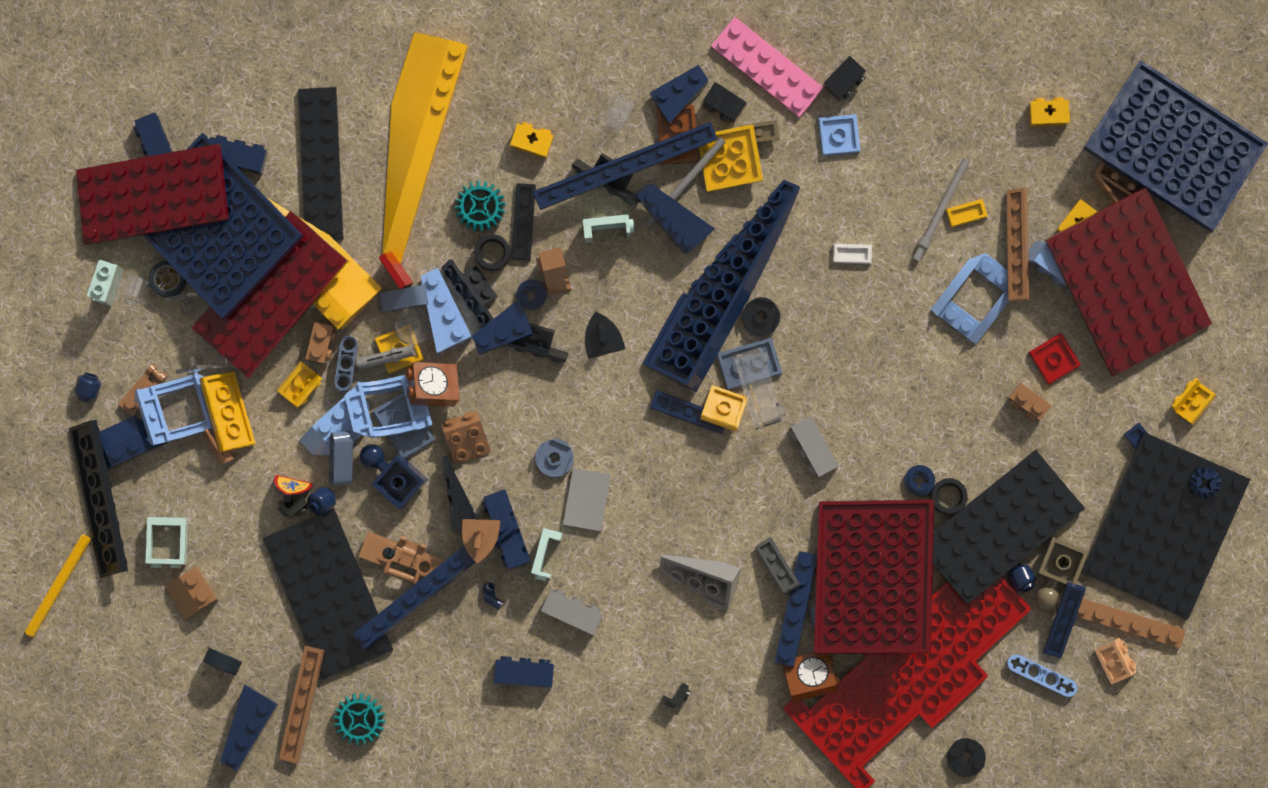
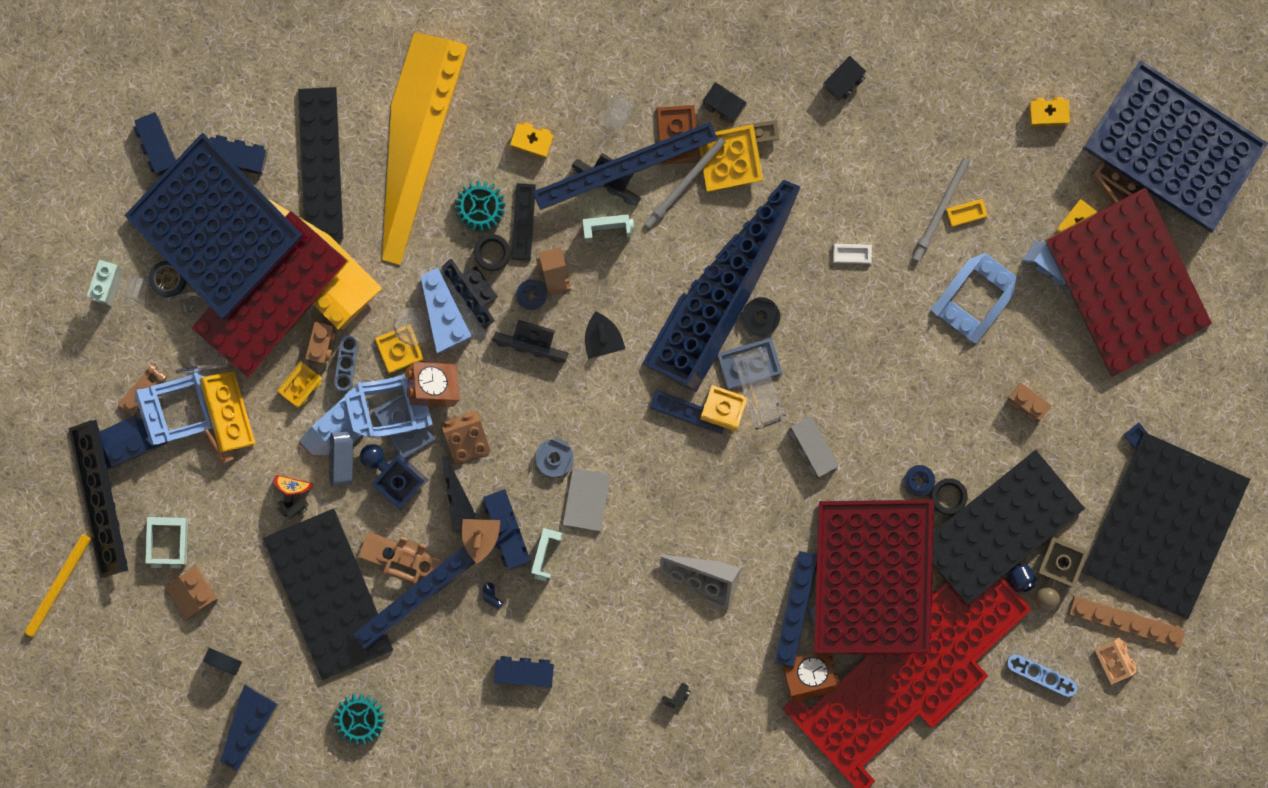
(87, 387): dark blue head -> none
(152, 194): dark red plate -> none
(301, 704): medium nougat plate -> none
(321, 501): dark blue head -> none
(386, 357): light grey pin -> none
(395, 270): red tile -> none
(403, 298): sand blue beam -> none
(503, 330): dark blue wing -> none
(572, 611): light grey brick -> none
(677, 93): dark blue wing -> none
(677, 221): dark blue wedge -> none
(767, 67): bright pink plate -> none
(777, 566): dark grey tile -> none
(839, 135): light blue tile -> none
(956, 751): black plate -> none
(1017, 245): medium nougat plate -> none
(1054, 358): red tile -> none
(1064, 620): dark blue tile -> none
(1193, 401): yellow bracket -> none
(1196, 481): dark blue gear -> none

